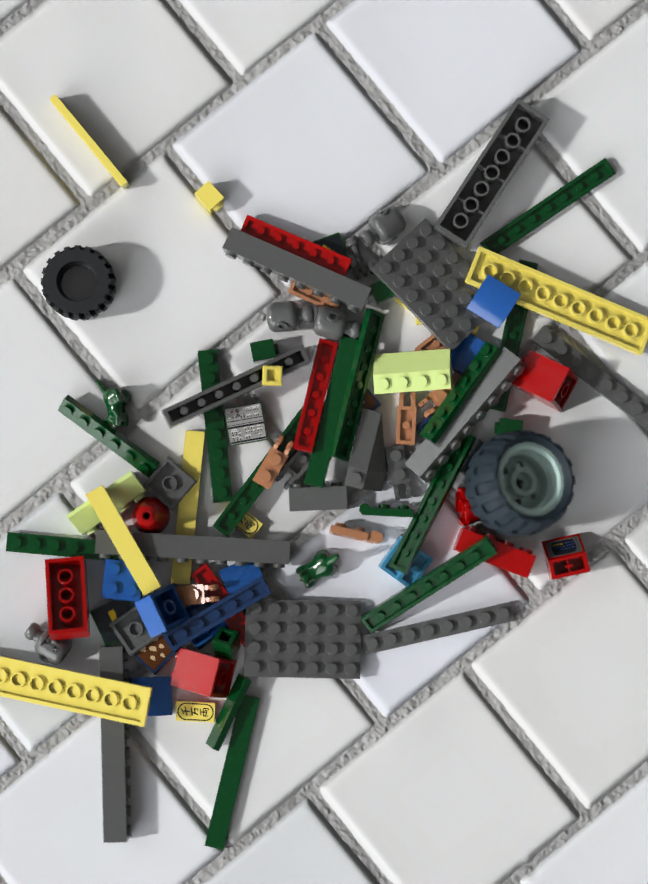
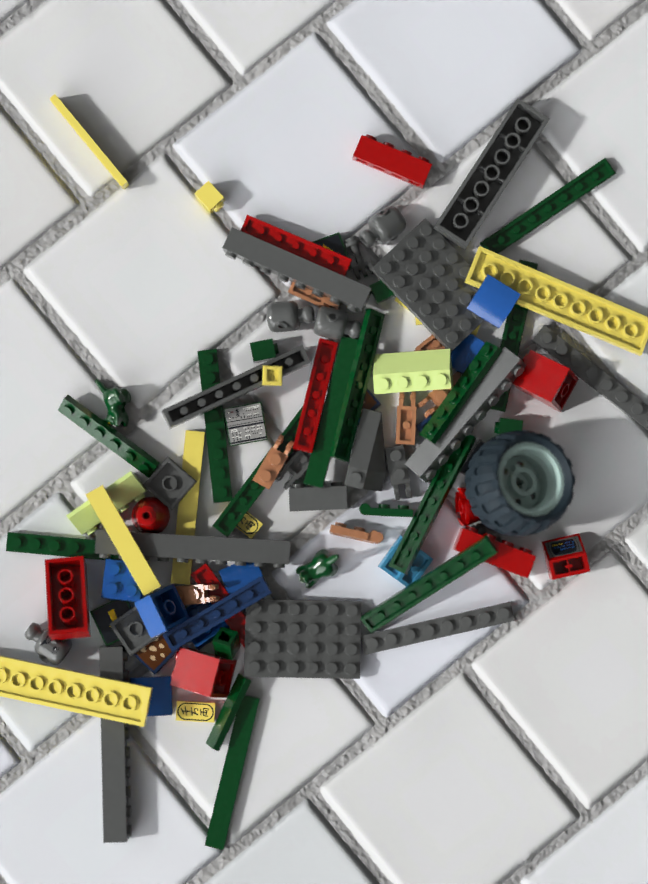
(60, 265): black tyre -> none
(392, 161): none -> red brick

